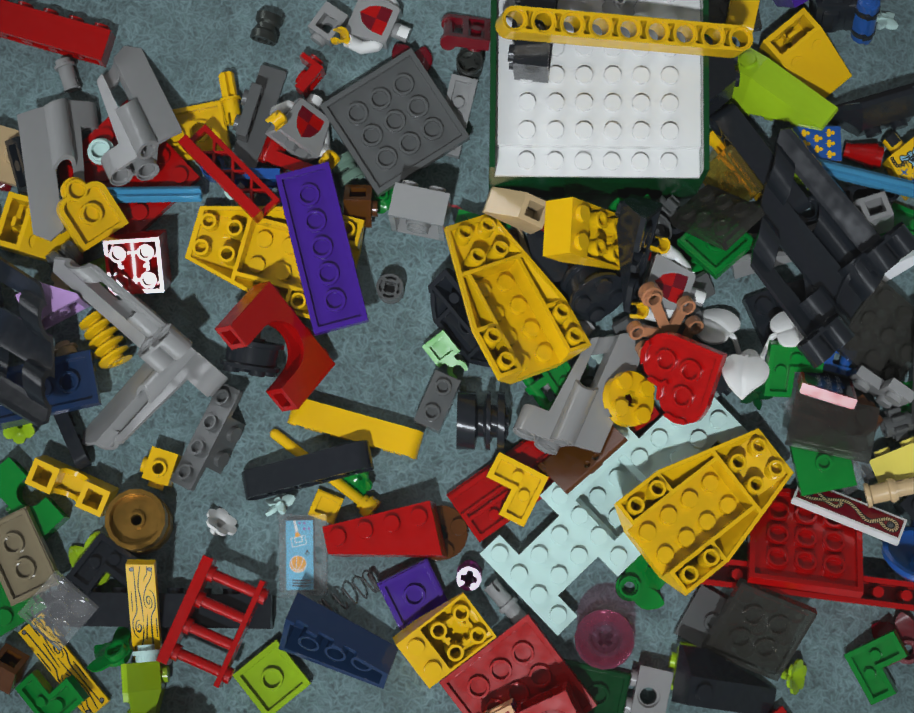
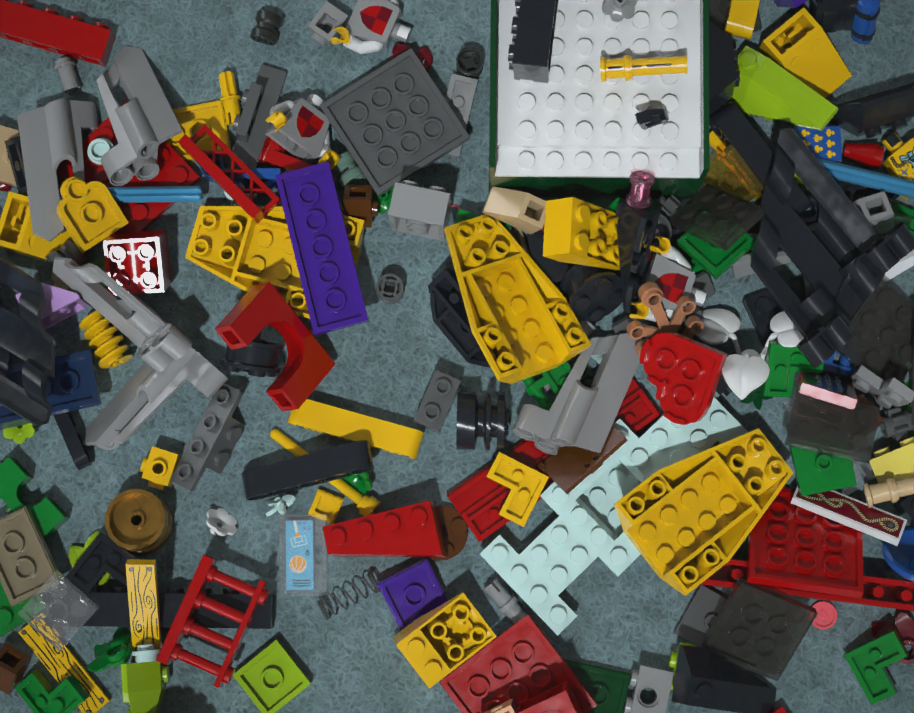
(60, 478): yellow arch -> none
(64, 348): tan plate -> none
(310, 78): red bracket -> none
(336, 642): dark blue wedge -> none
(443, 350): plate -> none
(463, 568): bush -> none
(474, 34): dark red plate -> none
(588, 639): clear pink wheel -> none
(612, 37): yellow beam -> none
(640, 189): none -> clear pink bush
(642, 398): yellow plate -> none
(645, 585): green plate -> none
(651, 118): none -> black tile
(678, 63): none -> yellow pin
(795, 676): lime plant -> none
(826, 615): none -> coral piece
(887, 21): light aqua plant -> none

